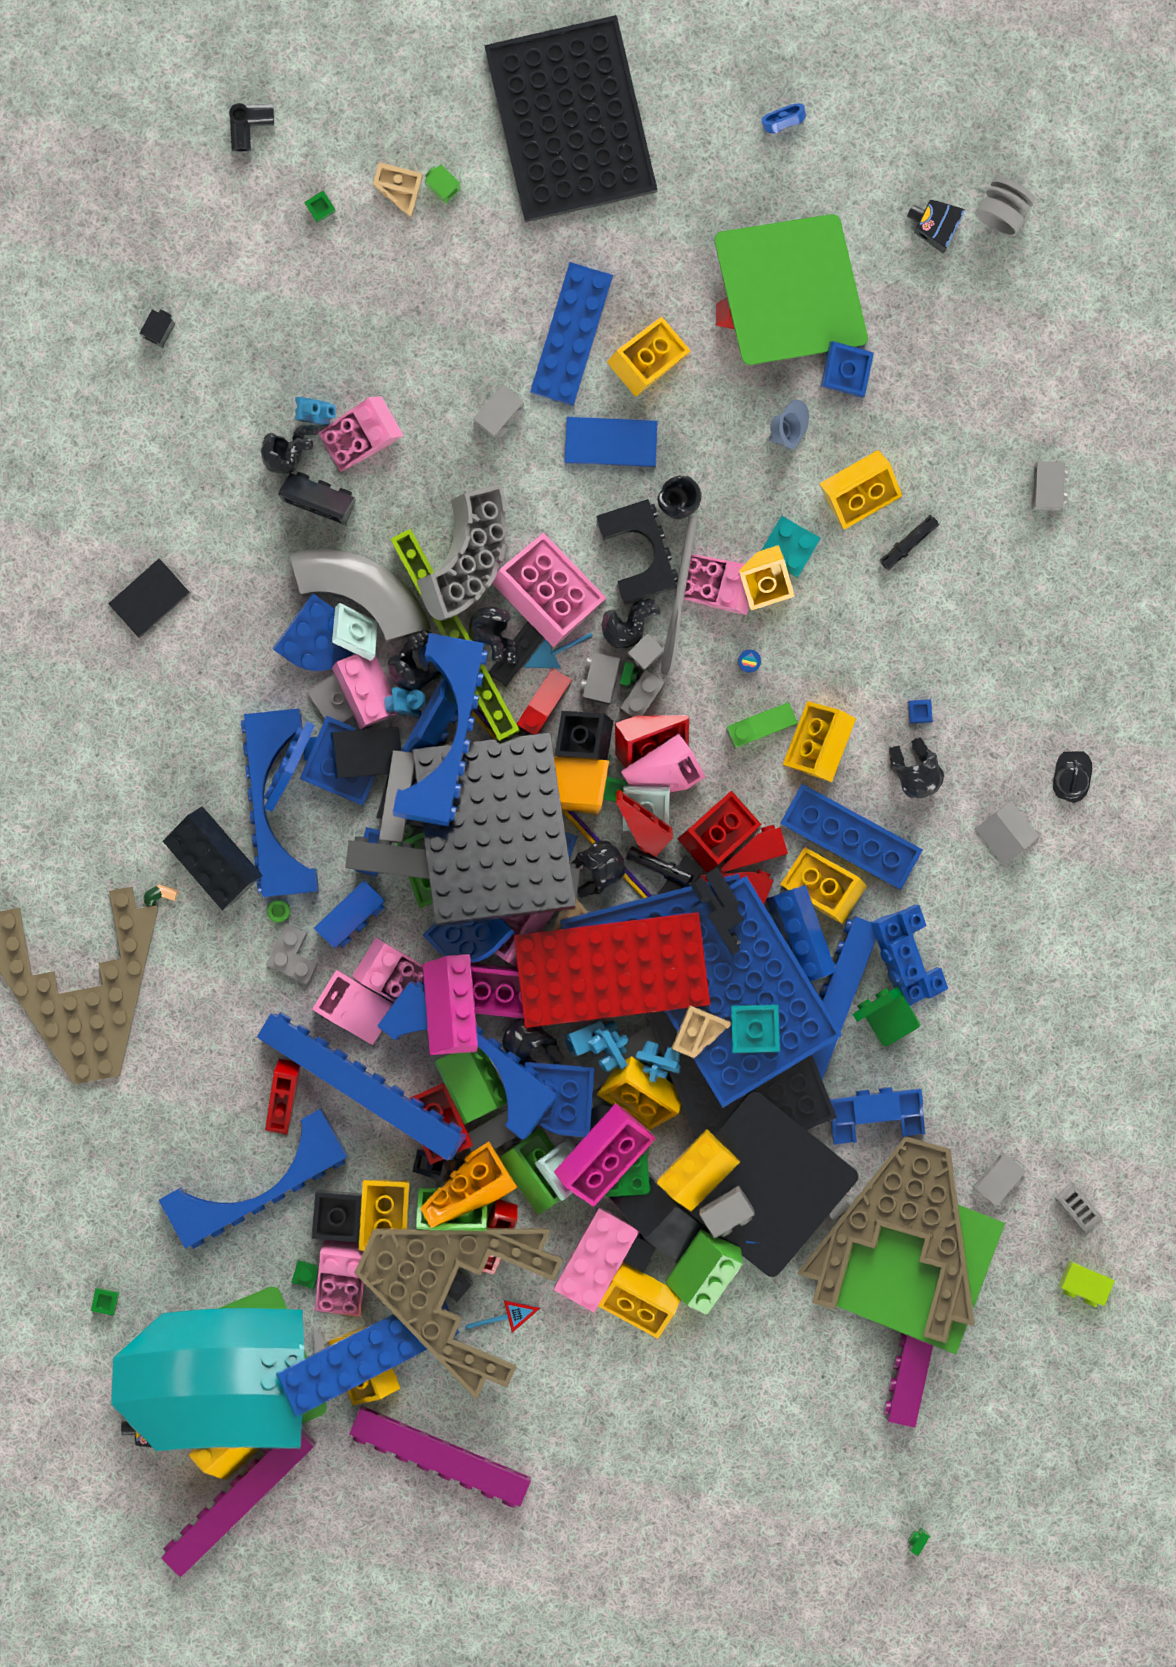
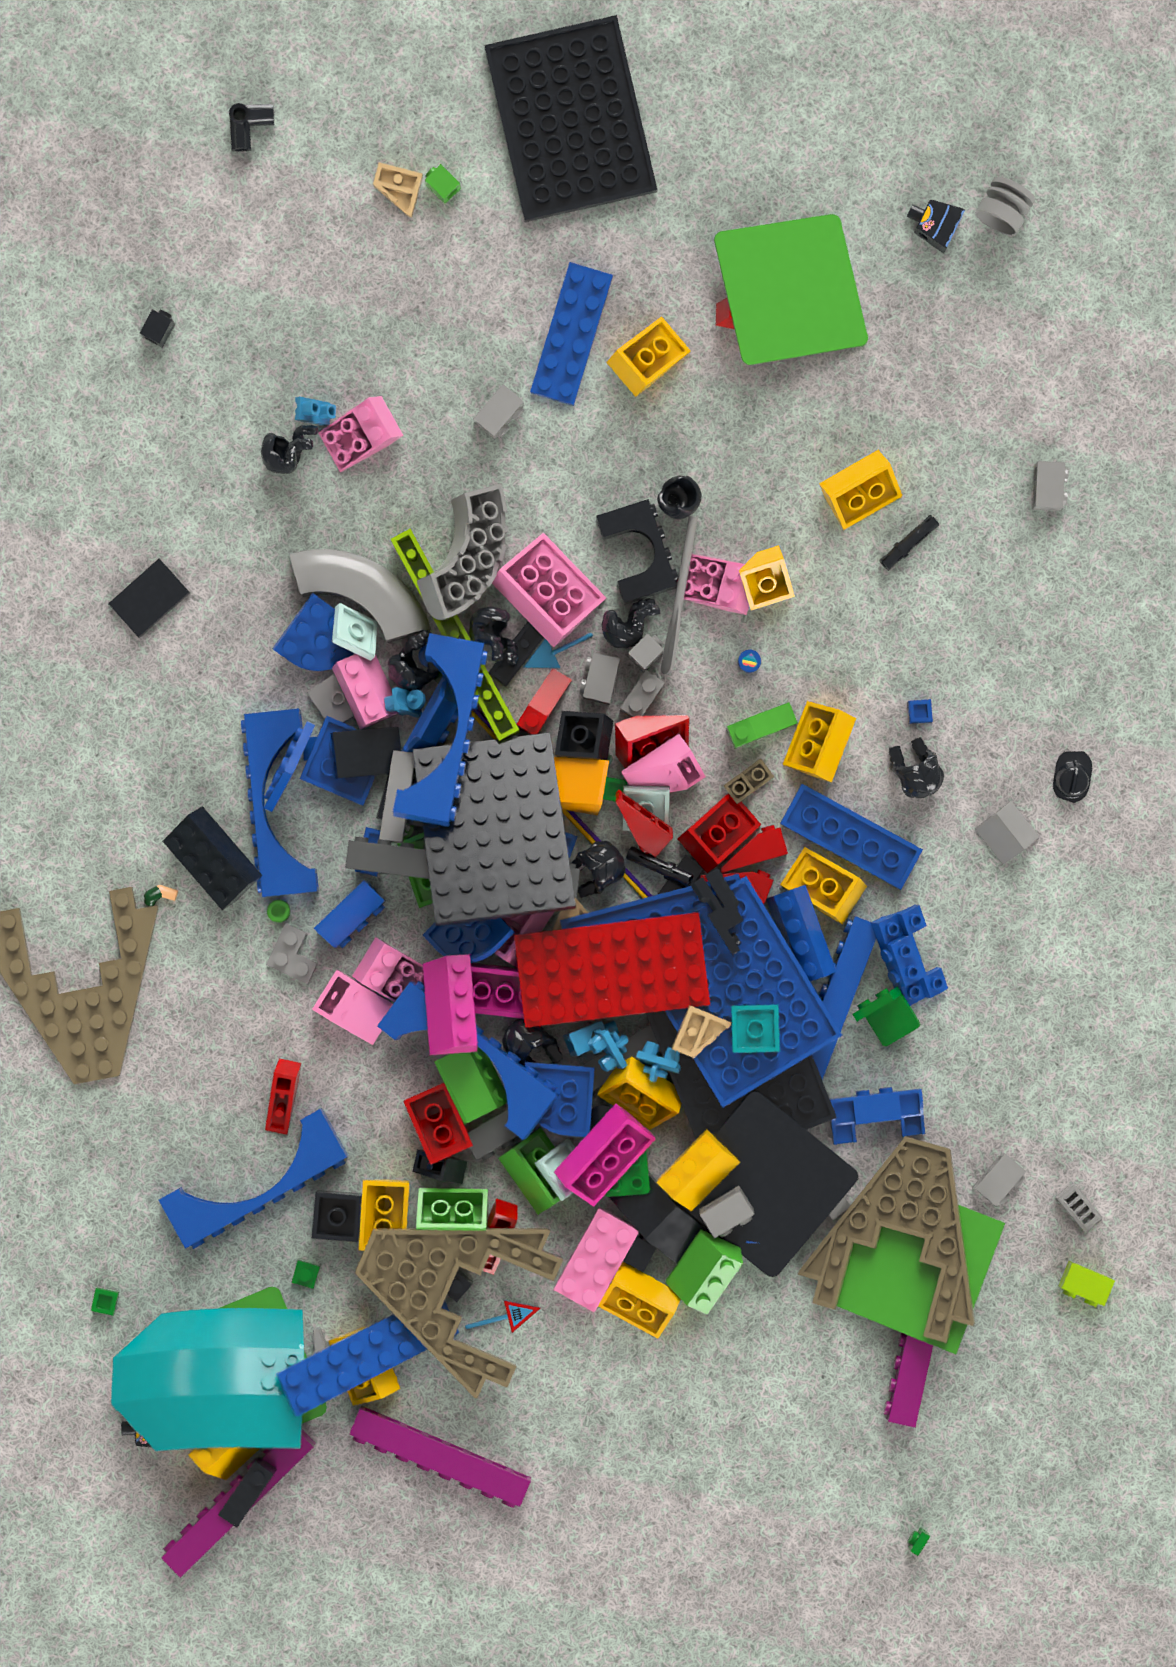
(247, 1492): none -> black slope
(317, 497): black slope -> none
(320, 206): green plate -> none
(338, 1285): bright pink slope -> none
(362, 1086): blue brick -> none
(474, 1185): light orange wedge -> none
(611, 441): blue tile -> none
(629, 675): green plate -> none
(749, 781): none -> dark tan slope
(783, 118): blue plate -> none
(790, 425): sand blue piece -> none
(794, 542): teal plate -> none
(847, 369): blue tile -> none

